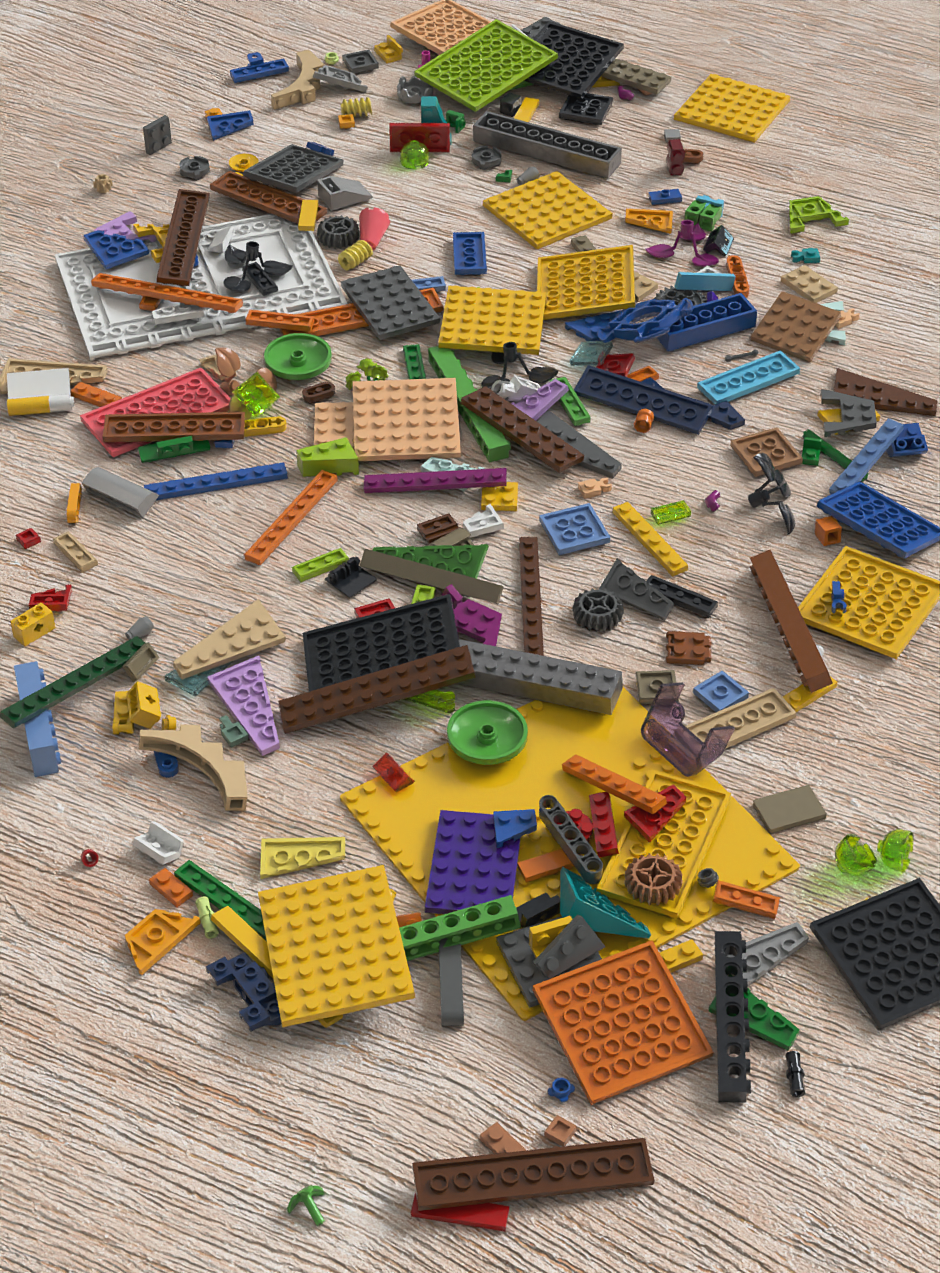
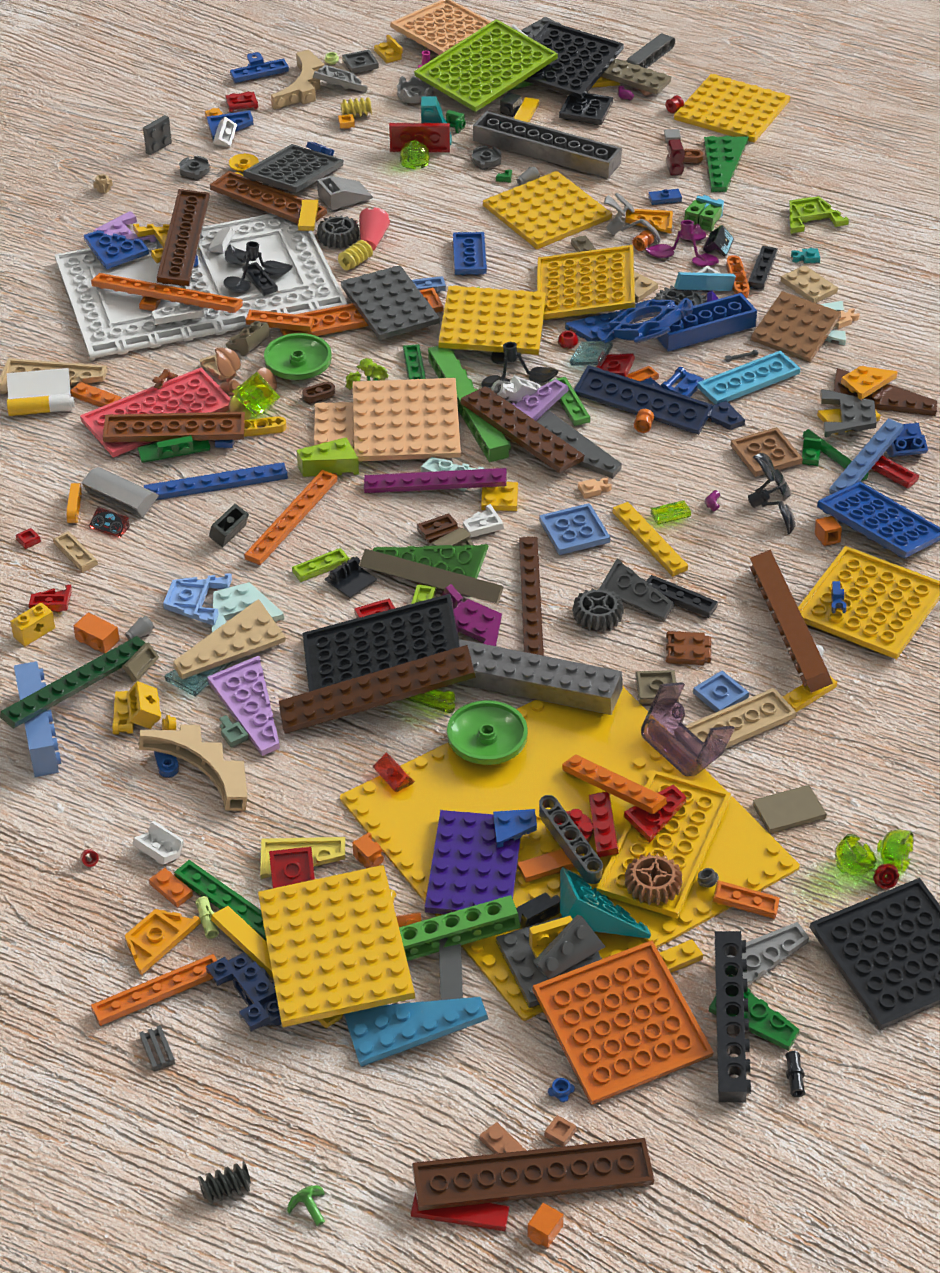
(96, 633): none -> orange brick
(109, 522): none -> slope
(151, 1034): none -> dark grey tile
(152, 991): none -> orange plate
(160, 380): none -> dark orange arm
(188, 595): none -> light blue wing
(225, 133): none -> white slope
(225, 1183): none -> pearl dark grey piece
(228, 525): none -> pearl dark grey brick
(237, 598): none -> light aqua wing
(241, 101): none -> red plate
(249, 337): none -> dark tan brick
(291, 866): none -> red plate
(367, 851): none -> orange brick
(399, 1027): none -> dark azure wing
(545, 1225): none -> orange brick
(567, 339): none -> red plate
(617, 224): none -> light grey plant
(643, 240): none -> orange wheel
(652, 51): none -> dark grey beam
(674, 104): none -> red wheel
(686, 386): none -> blue plate
(722, 159): none -> green wing
(762, 267): none -> black plate
(867, 380): none -> light orange wing
(888, 881): none -> red plate
(895, 472): none -> red plate

